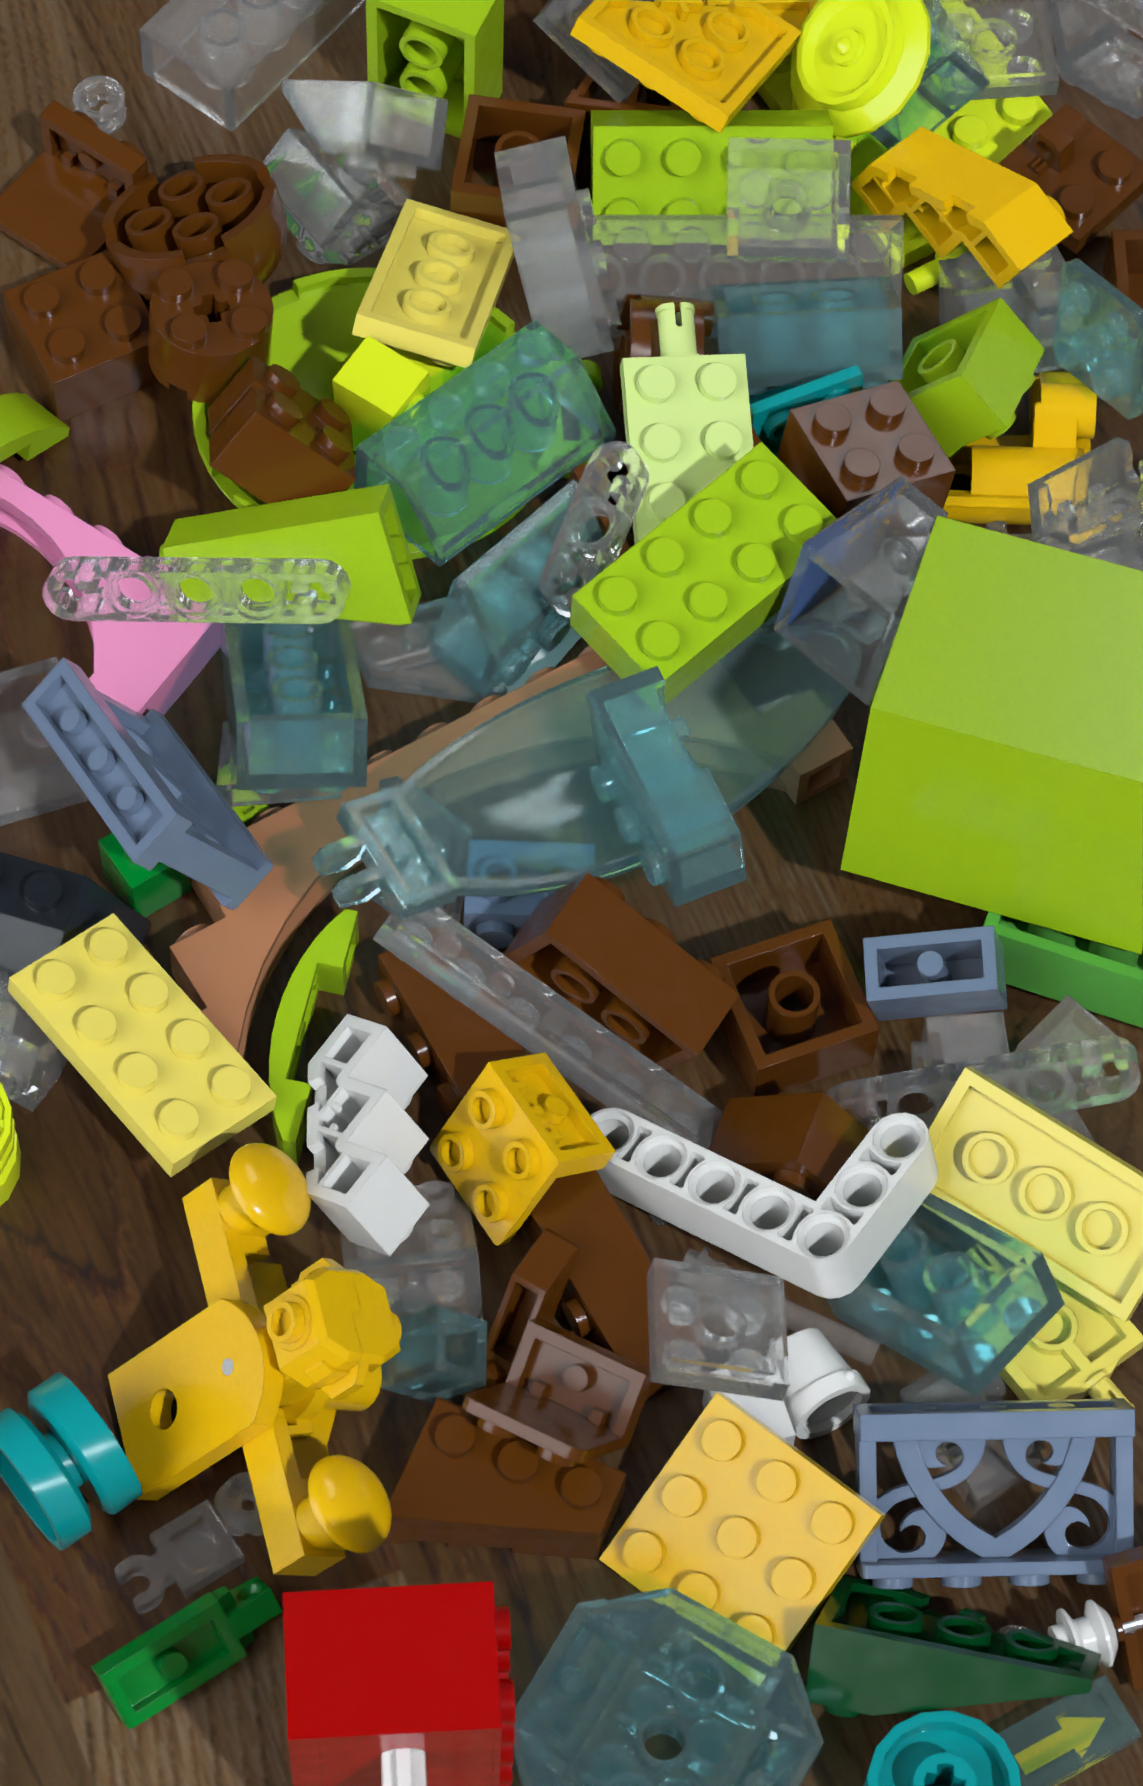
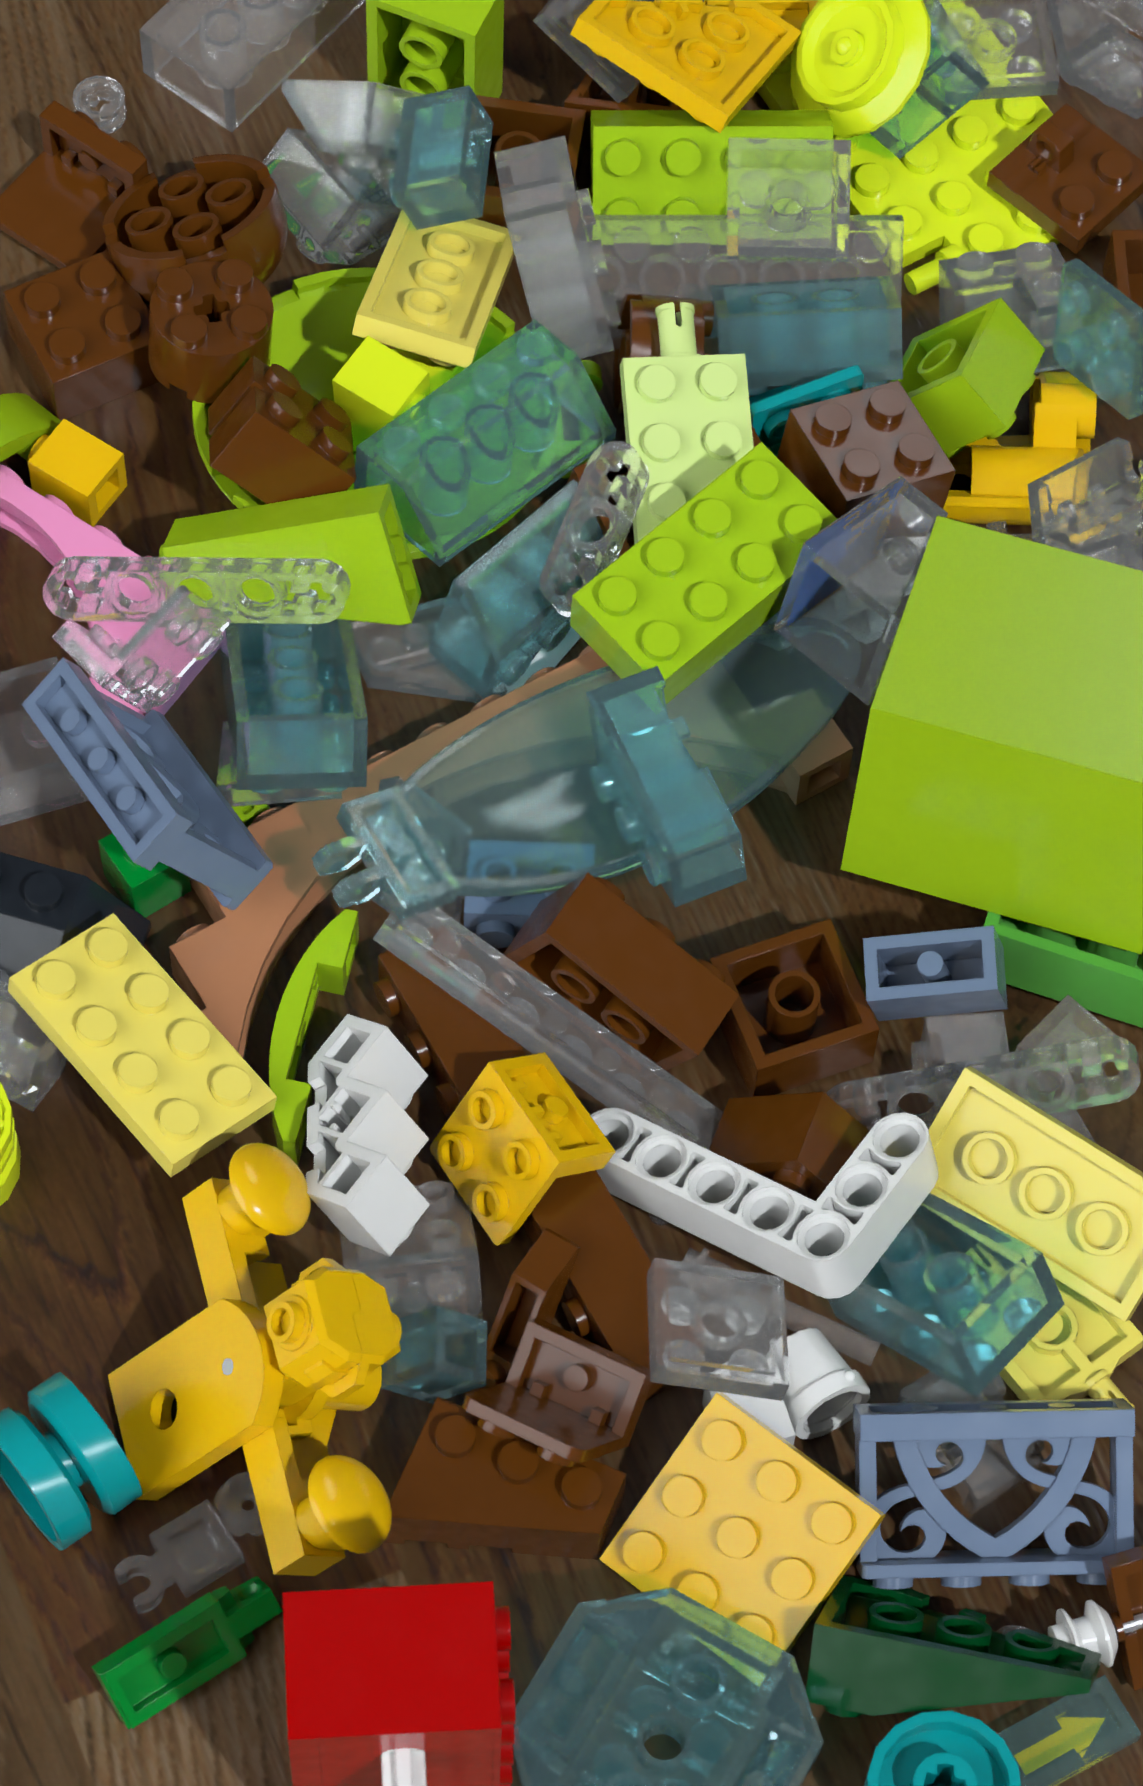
(77, 470): none -> yellow brick
(156, 657): none -> clear bracket
(441, 158): none -> clear light blue brick
(964, 200): yellow brick -> none

